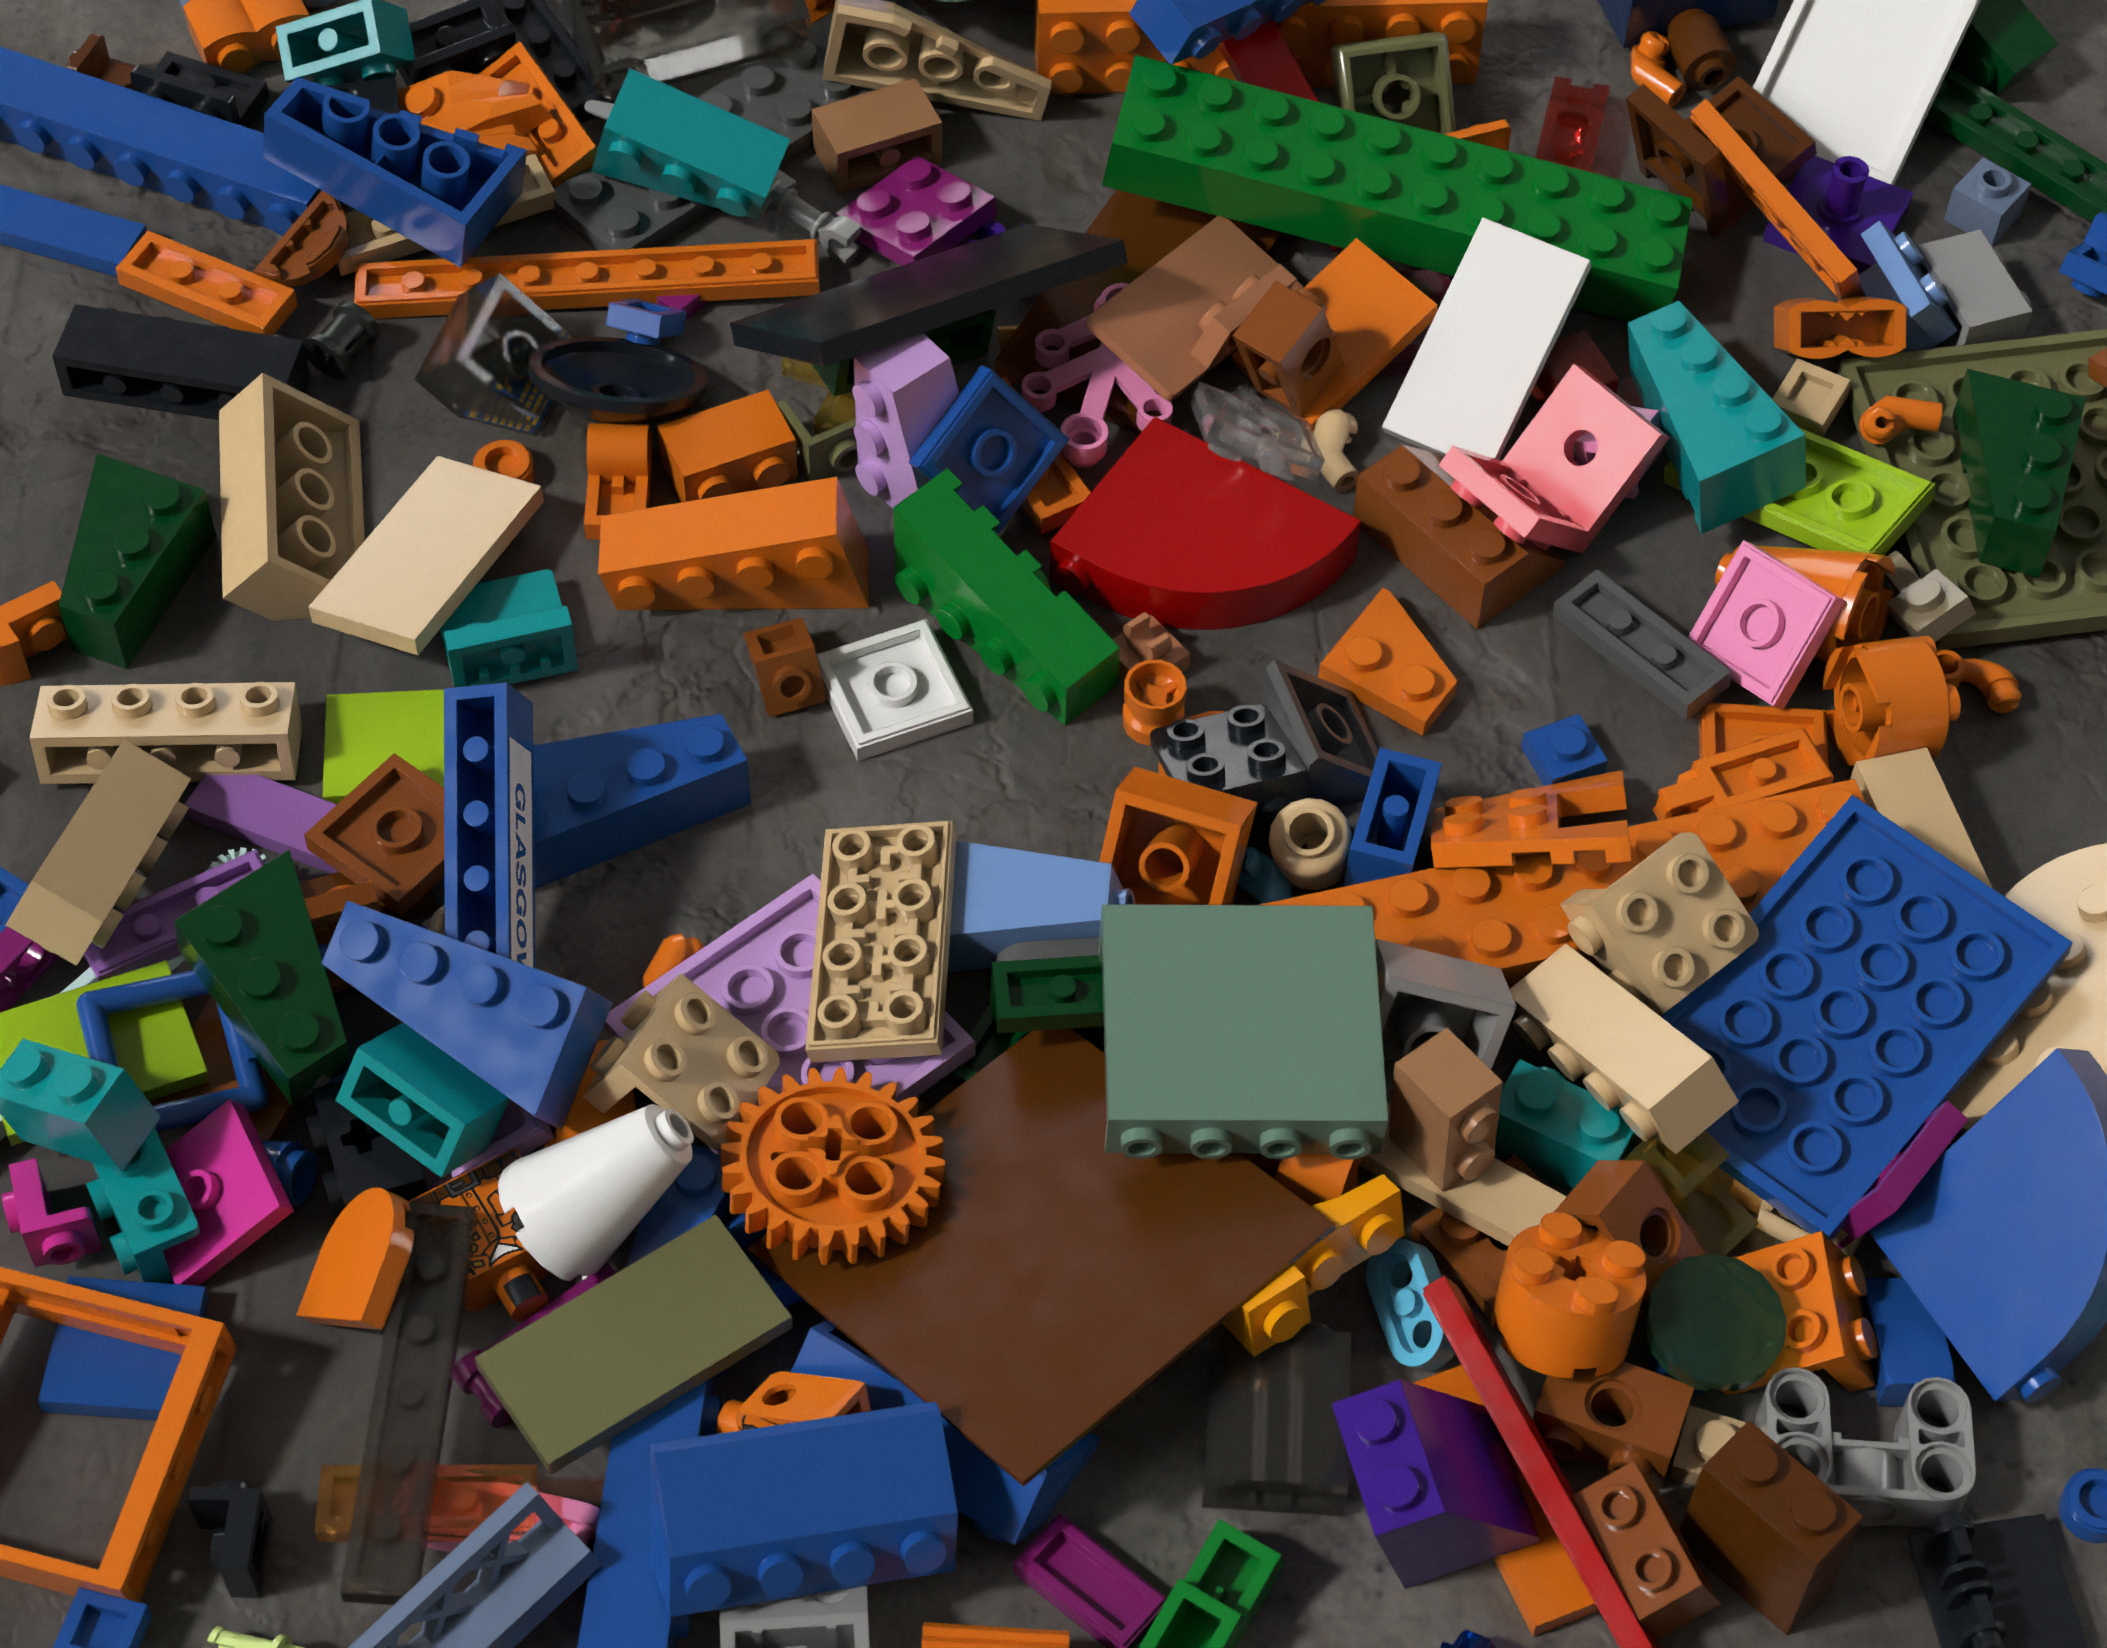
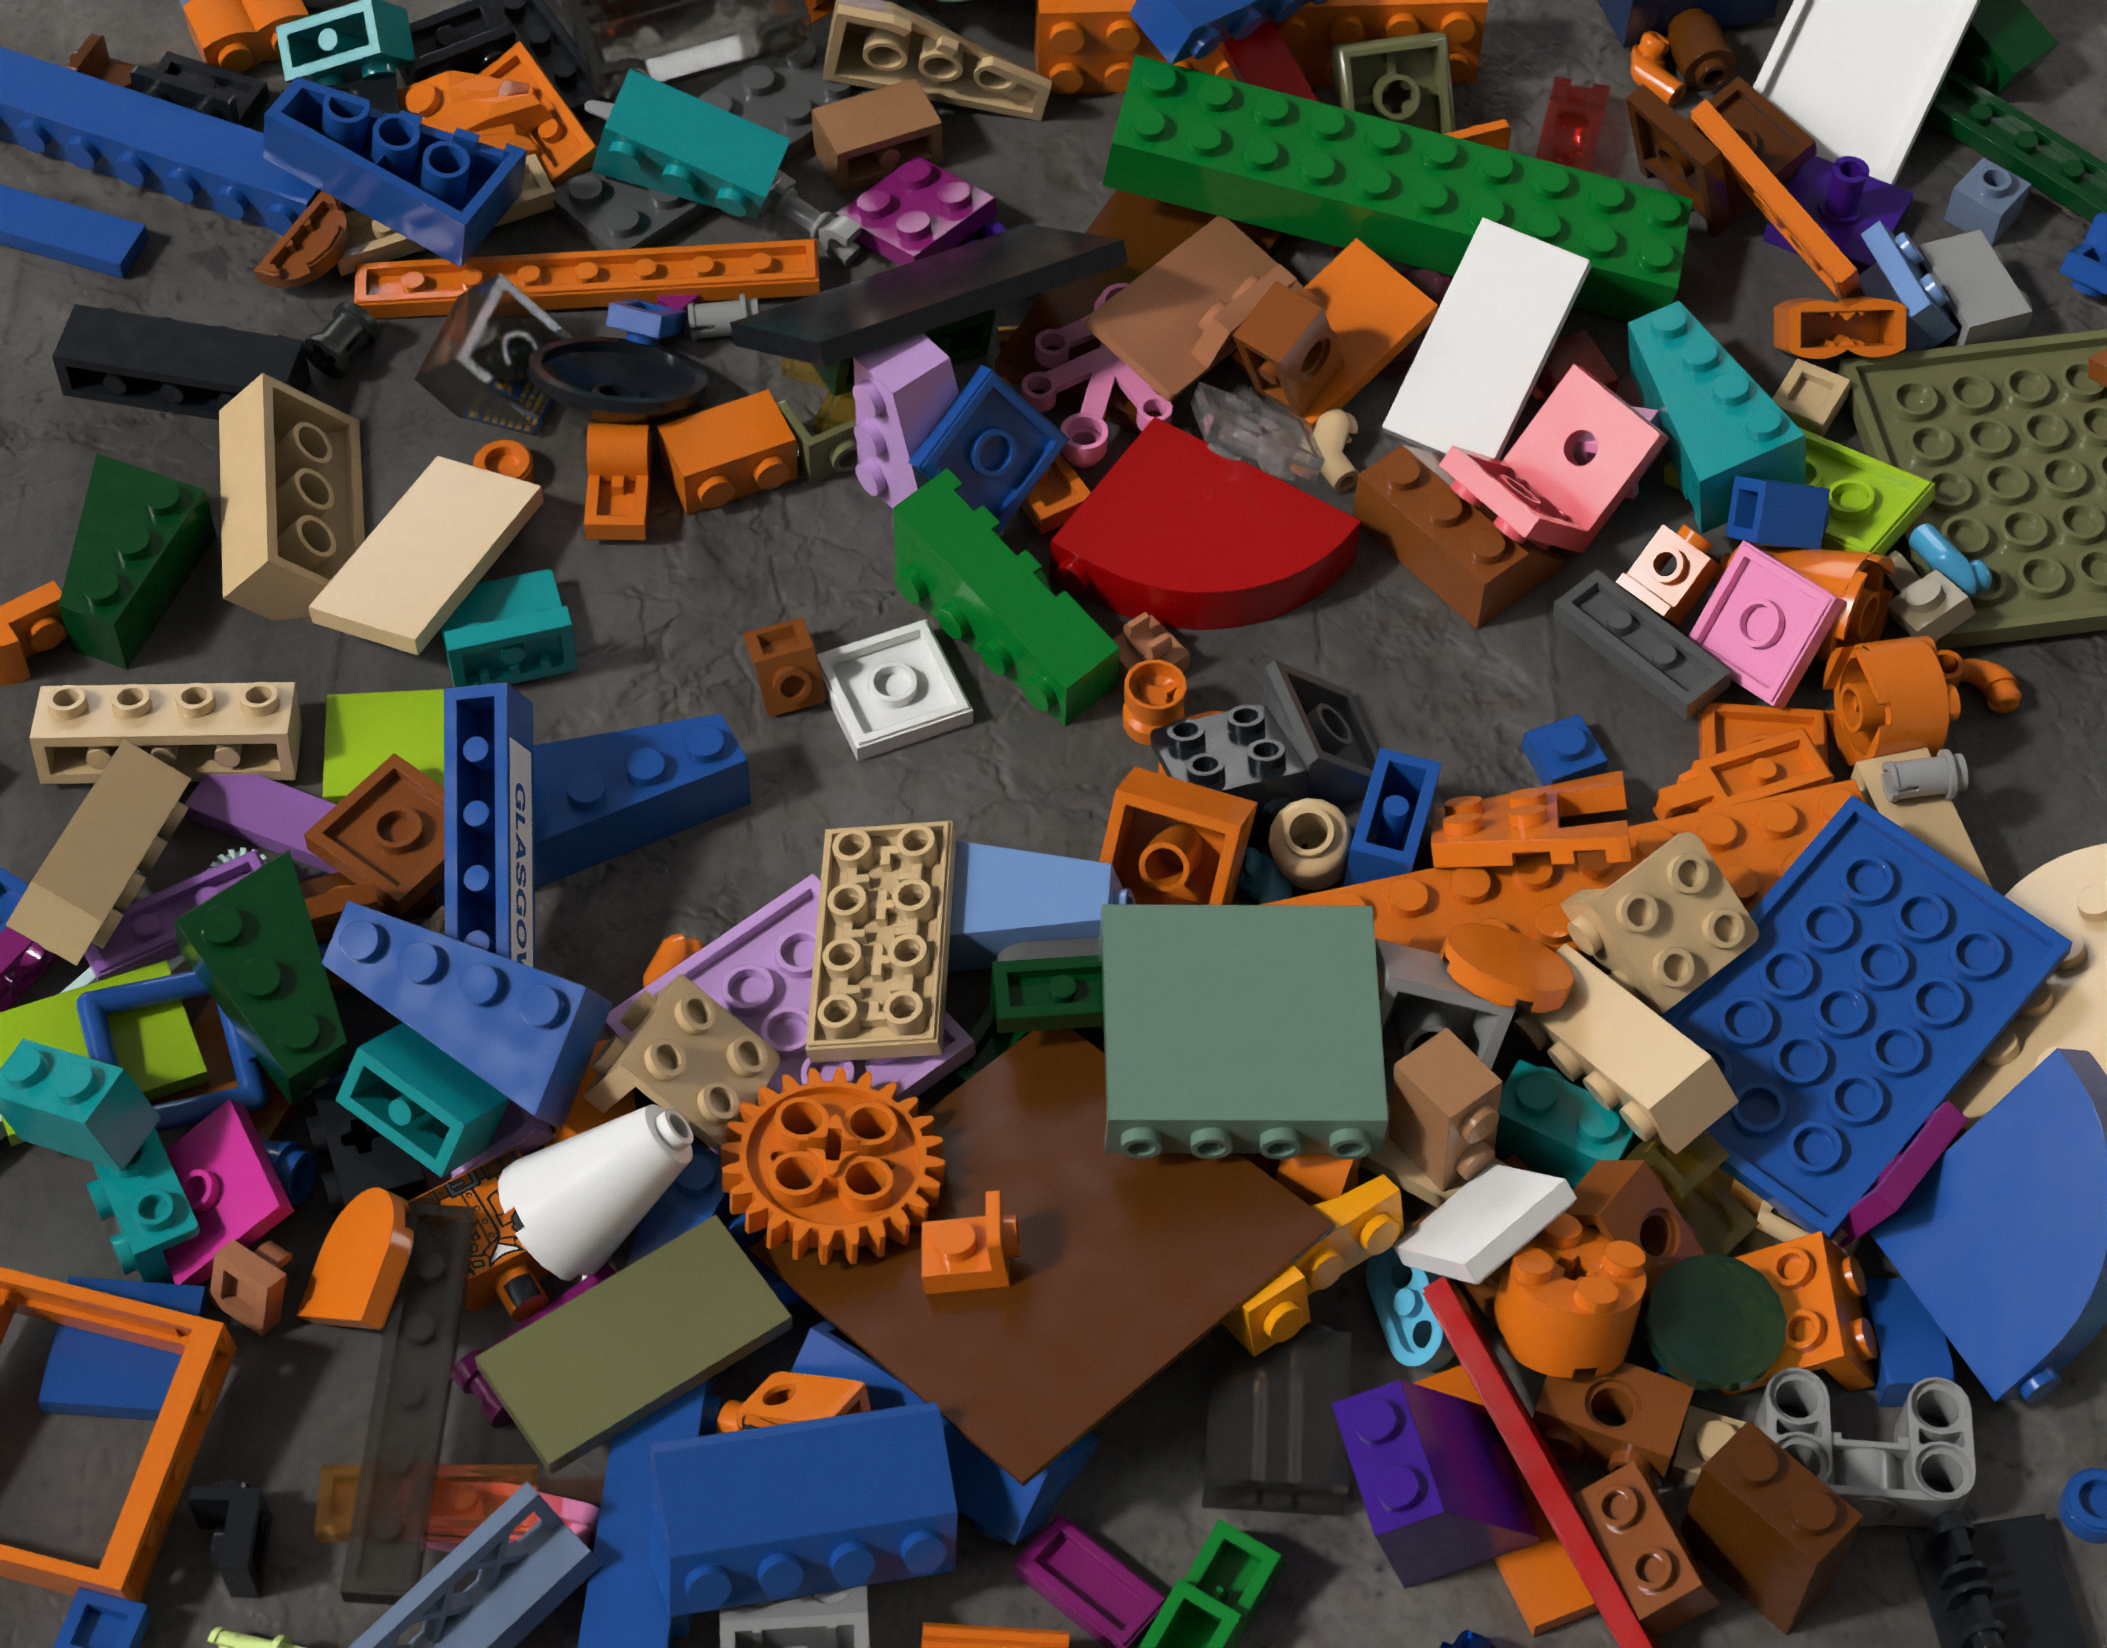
(48, 1236): dark pink bracket -> none
(205, 285): orange plate -> none
(250, 1284): none -> nougat tile
(714, 318): none -> light grey pin
(739, 552): orange wedge -> none
(970, 1250): none -> orange bracket
(1391, 666): orange wing -> none
(1485, 1223): none -> white tile
(1506, 967): none -> orange tile
(1677, 593): none -> brick
(1778, 512): none -> blue brick
(1896, 414): orange arm -> none
(1925, 776): none -> light grey pin
(1940, 554): none -> dark azure arm
(2017, 465): dark green wedge -> none

